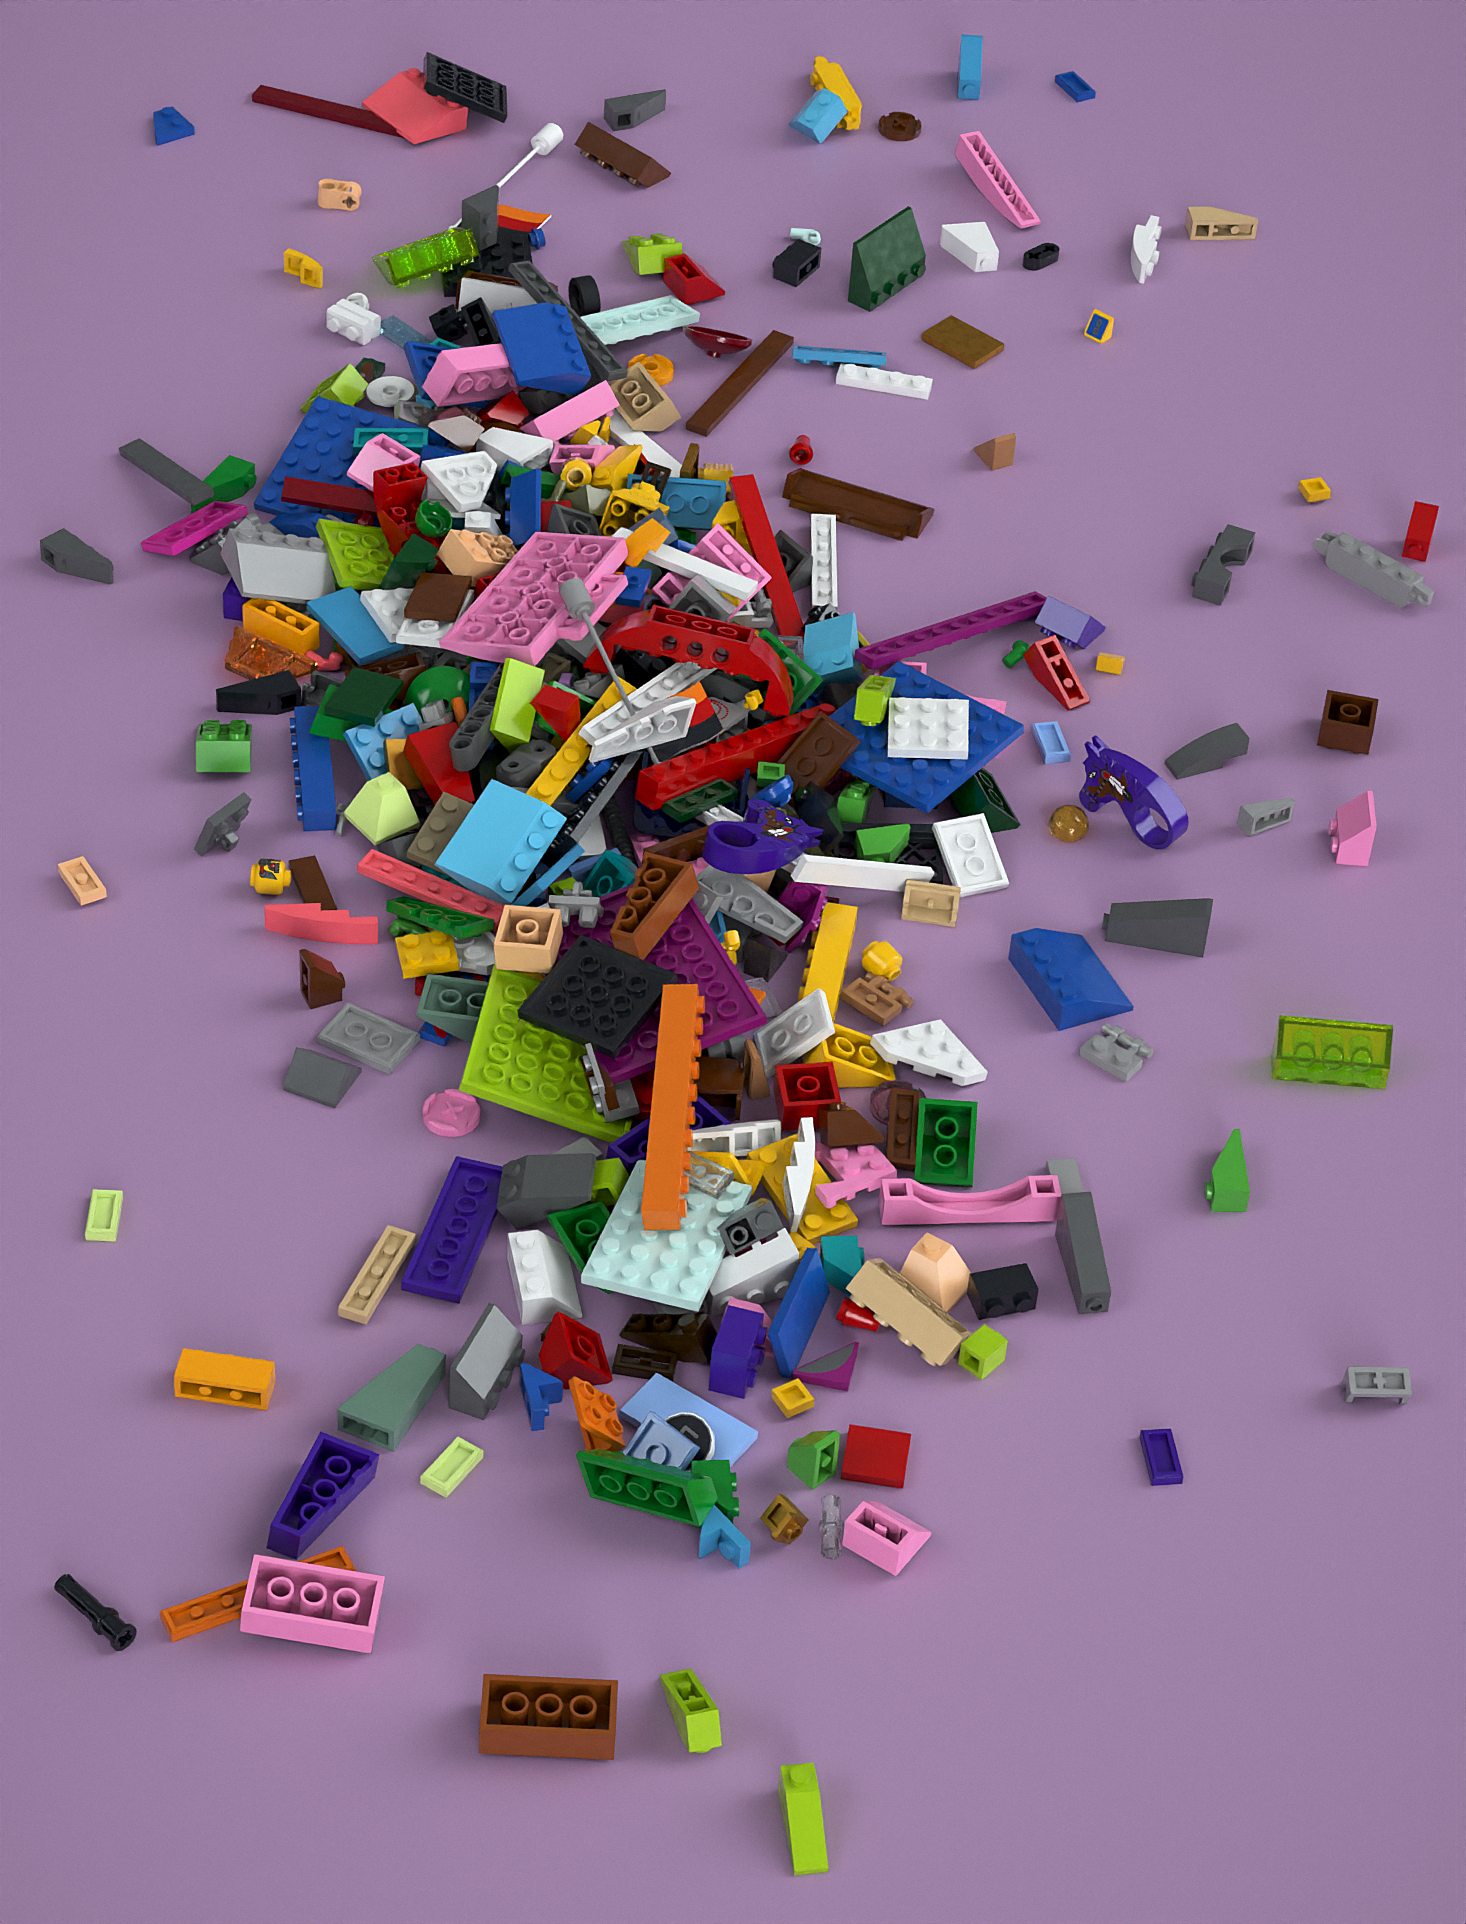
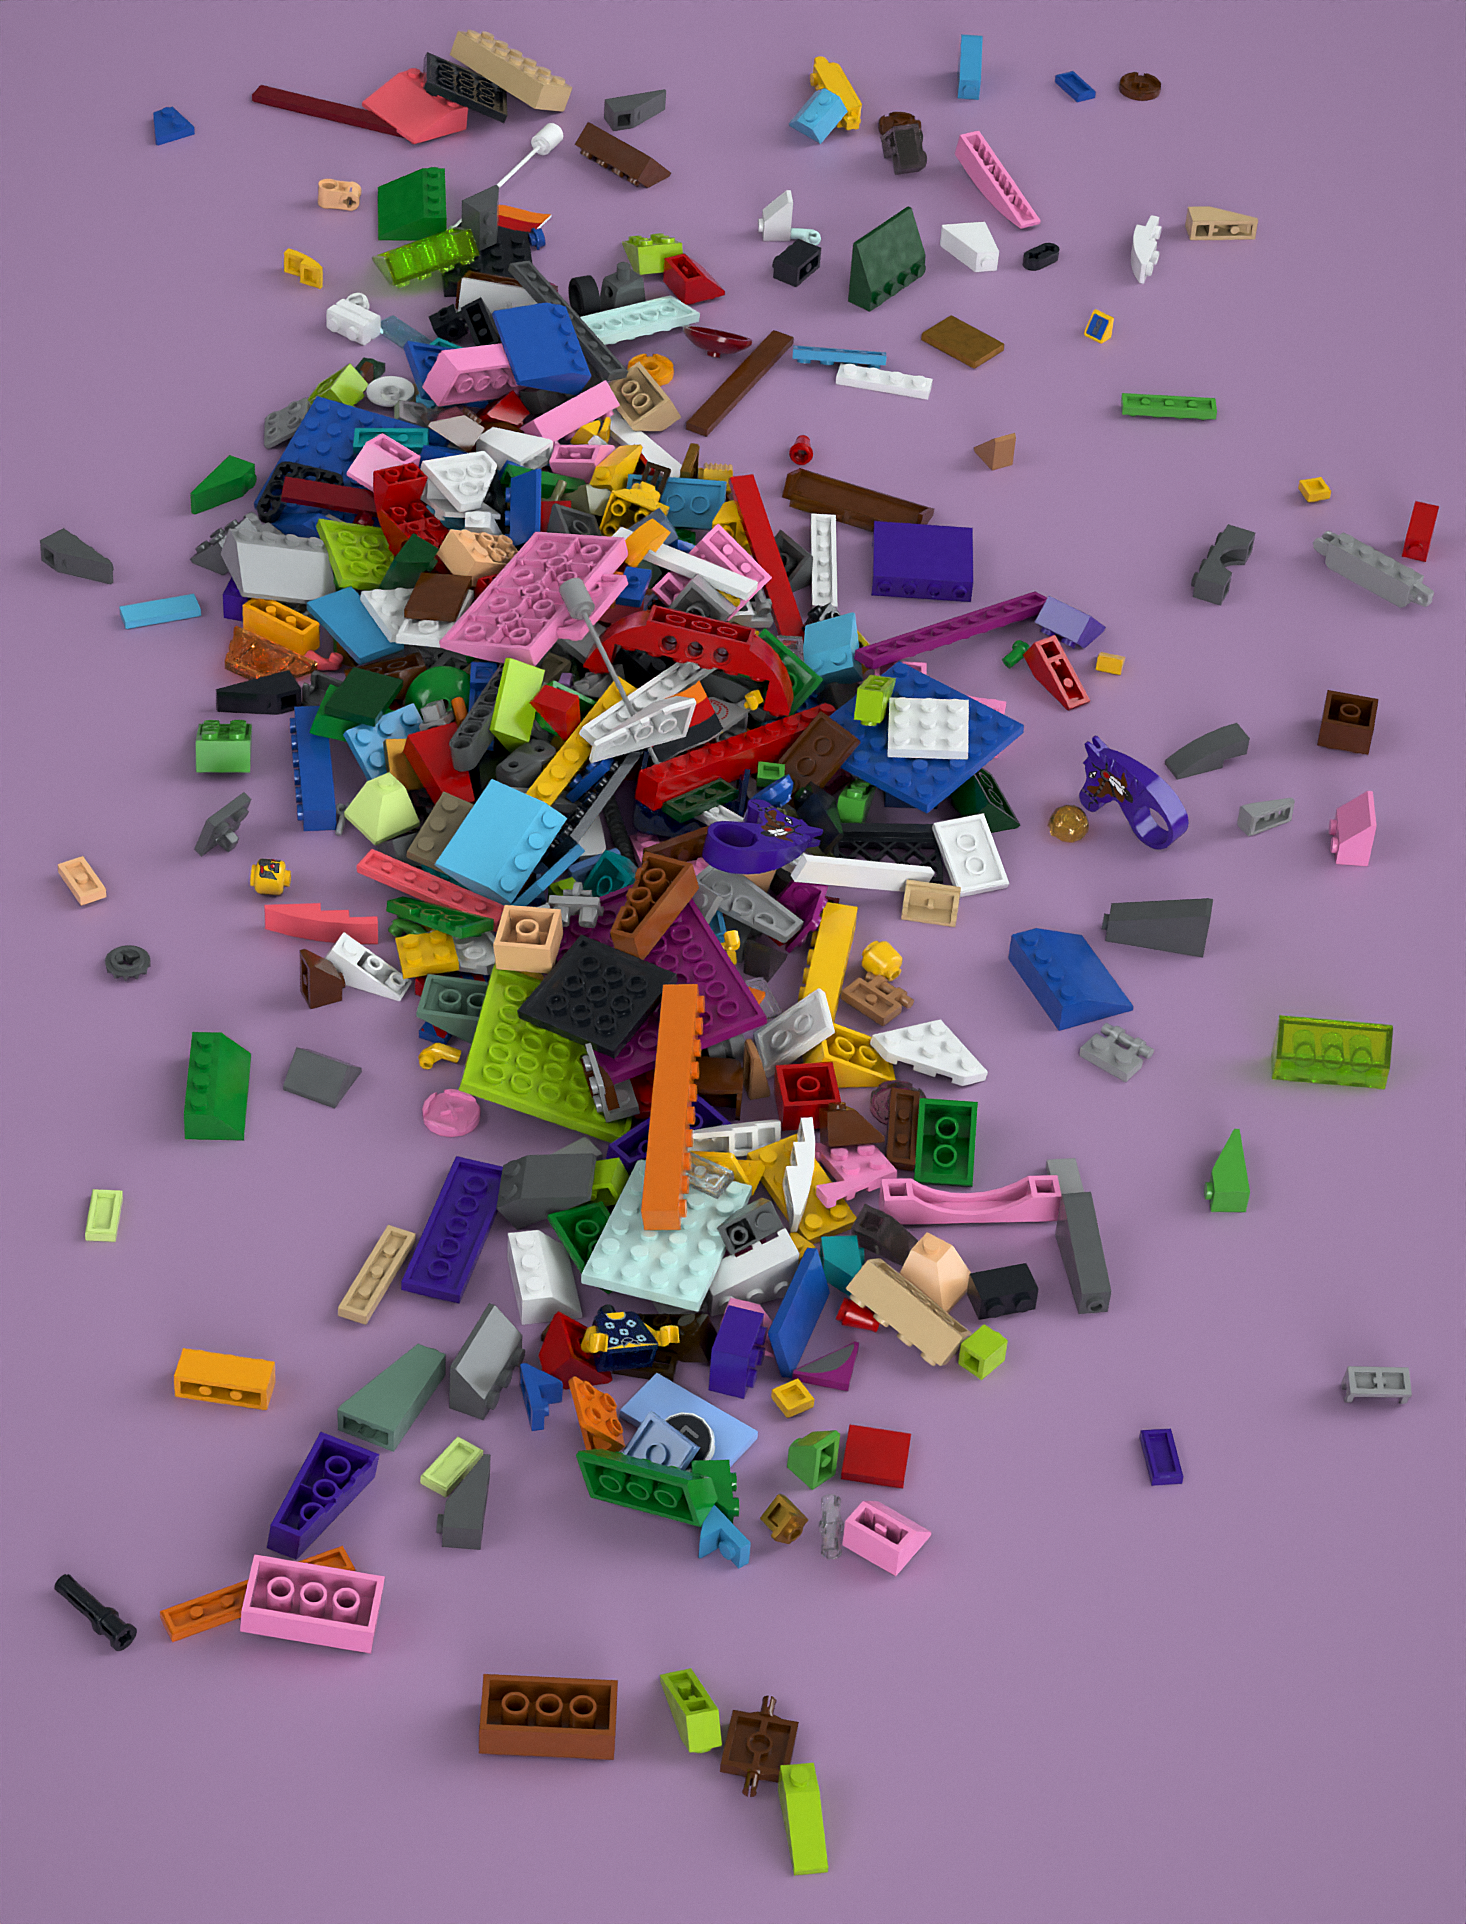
(132, 955): none -> dark grey gear
(160, 611): none -> medium azure tile
(166, 472): dark grey tile -> none
(194, 528): dark pink tile -> none
(216, 1088): none -> green slope
(277, 481): none -> black beam
(284, 423): none -> light grey bracket
(311, 882): reddish brown tile -> none
(366, 970): none -> white slope
(368, 1038): light grey tile -> none
(413, 206): none -> green slope
(433, 519): green hair -> none
(437, 1052): none -> yellow arm
(466, 1509): none -> dark grey slope
(511, 70): none -> tan brick
(575, 473): yellow head -> none
(622, 288): none -> dark grey torso
(624, 1340): none -> torso
(758, 1745): none -> reddish brown plate
(777, 218): none -> white slope
(881, 843): bright green slope -> none
(883, 1235): none -> clear smoke slope
(905, 148): none -> clear smoke brick
(922, 561): none -> dark purple panel
(1050, 742): light blue tile -> none
(1140, 87): none -> reddish brown tile
(1168, 406): none -> bright green plate

